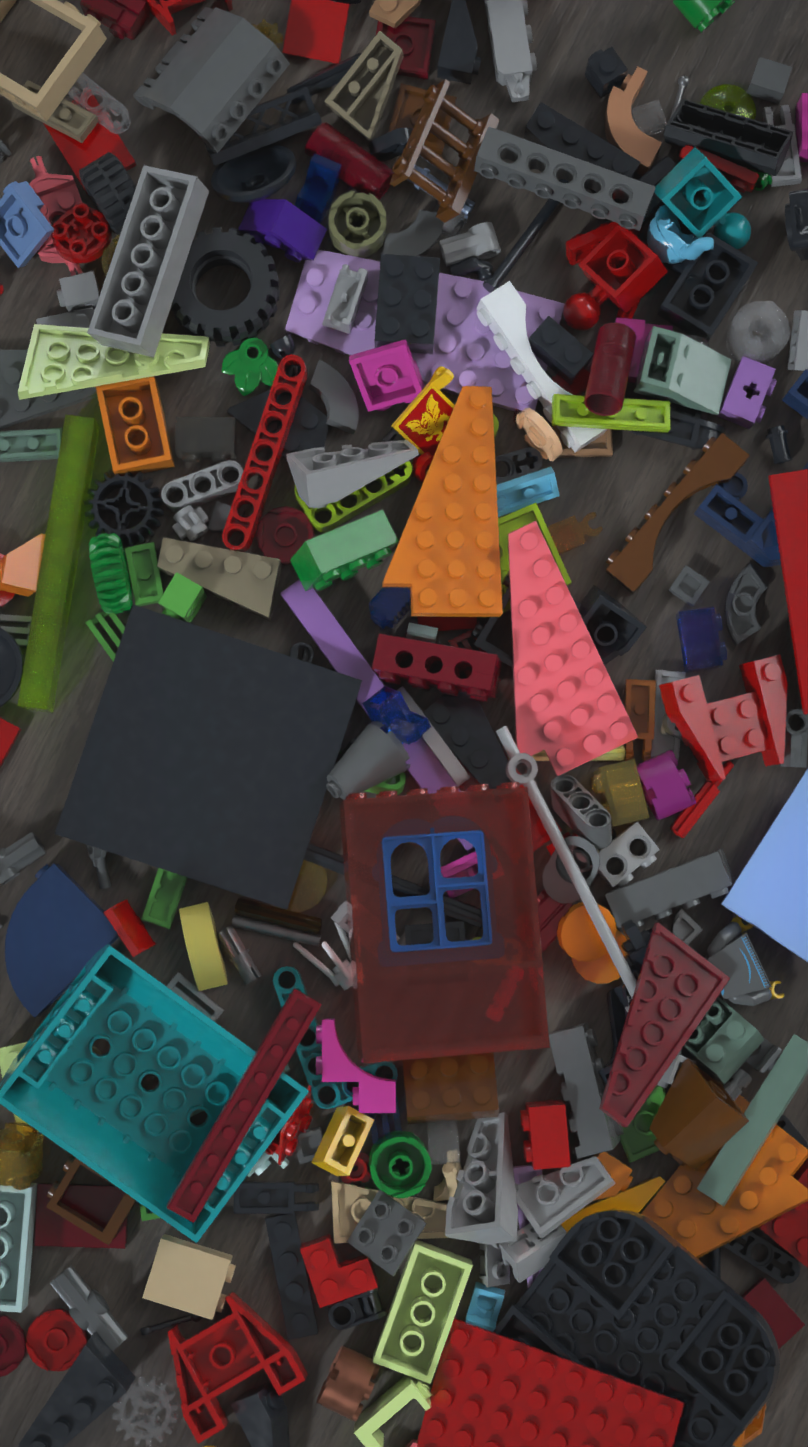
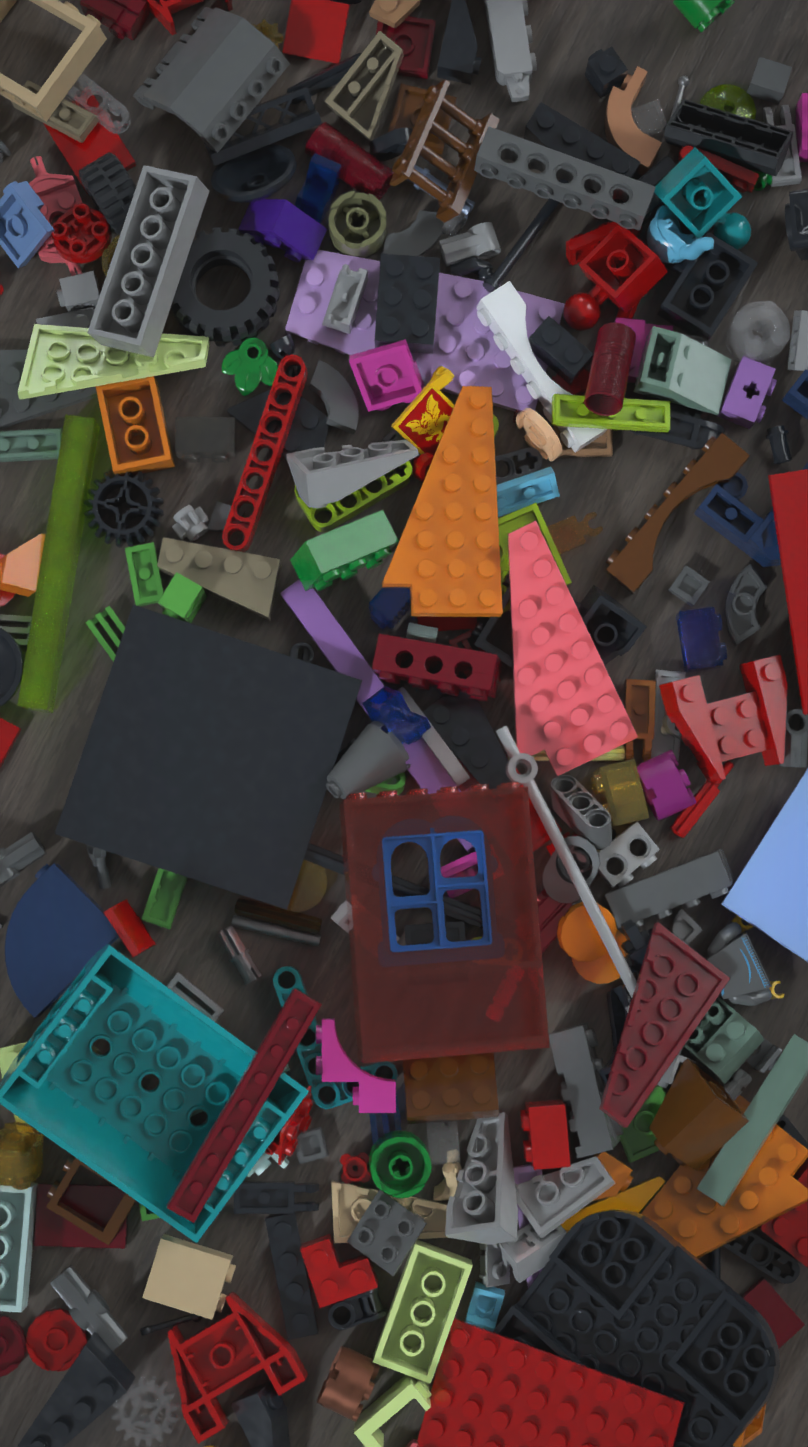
(110, 573): green gear -> none
(188, 485): light grey beam -> none
(203, 946): light yellow brick -> none
(283, 533): dark red tile -> none
(342, 1141): yellow brick -> none
(343, 968): white plant -> none

